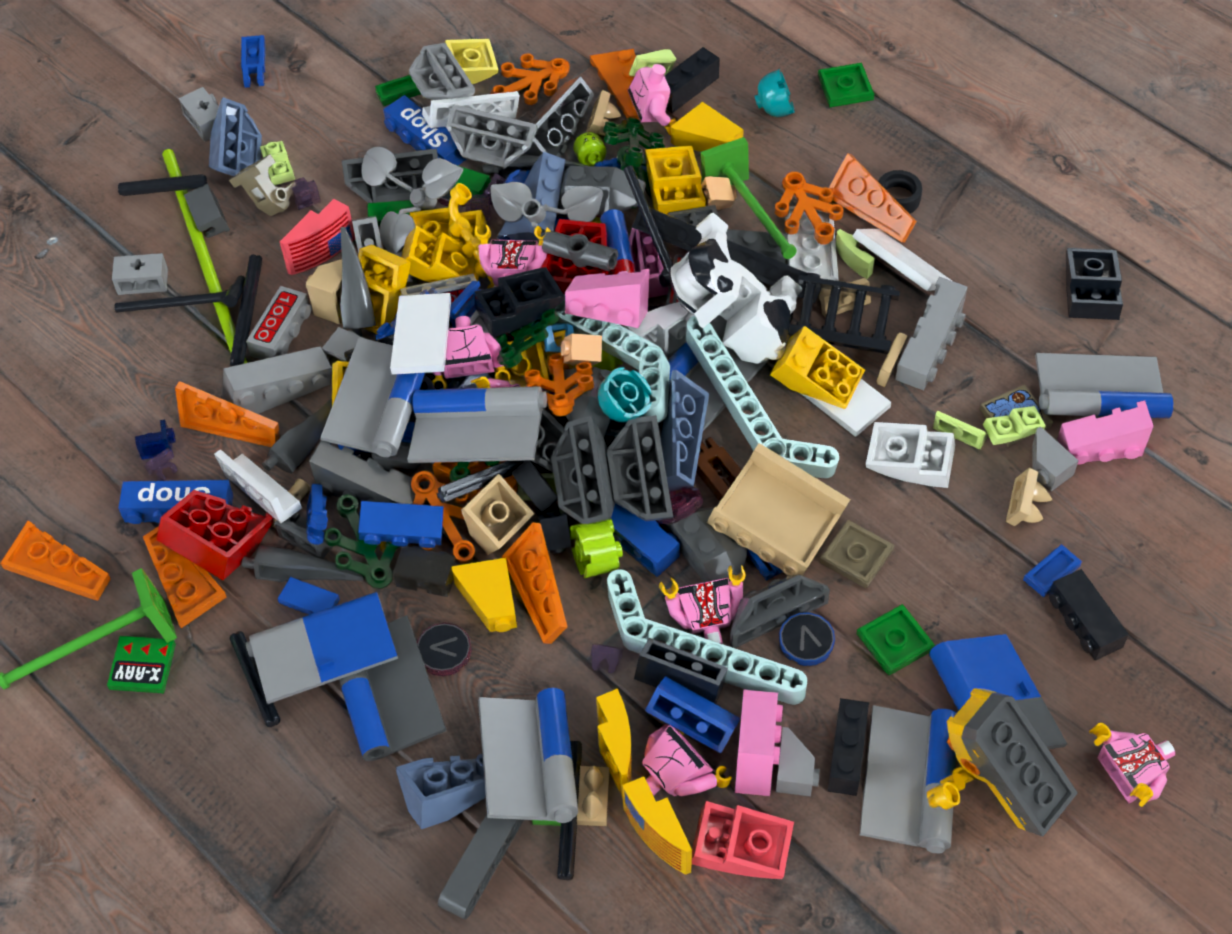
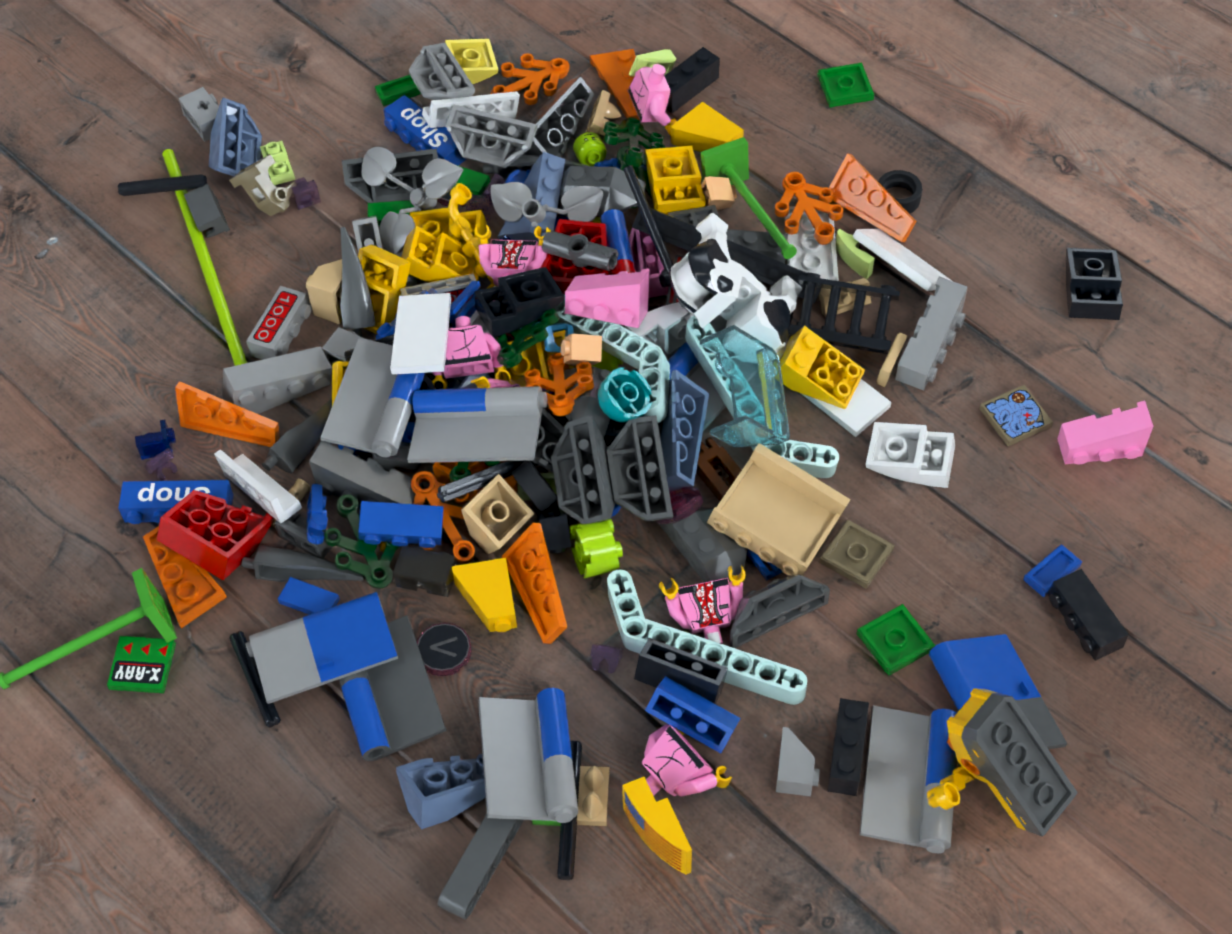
(48, 561): orange wing -> none
(140, 274): light grey brick -> none
(229, 298): black bar -> none
(246, 310): black axle -> none
(253, 59): blue hinge -> none
(316, 237): coral slope -> none
(614, 737): yellow slope -> none
(645, 540): blue brick -> none
(742, 841): coral slope -> none
(755, 389): none -> clear light blue windscreen
(757, 742): bright pink wedge -> none
(774, 95): teal cylinder -> none
(806, 639): black tile -> none
(961, 430): yellowish green slope -> none
(1015, 426): yellowish green slope -> none
(1024, 492): tan tile -> none
(1051, 460): light grey slope -> none
(1099, 384): light grey door -> none
(1134, 762): torso -> none

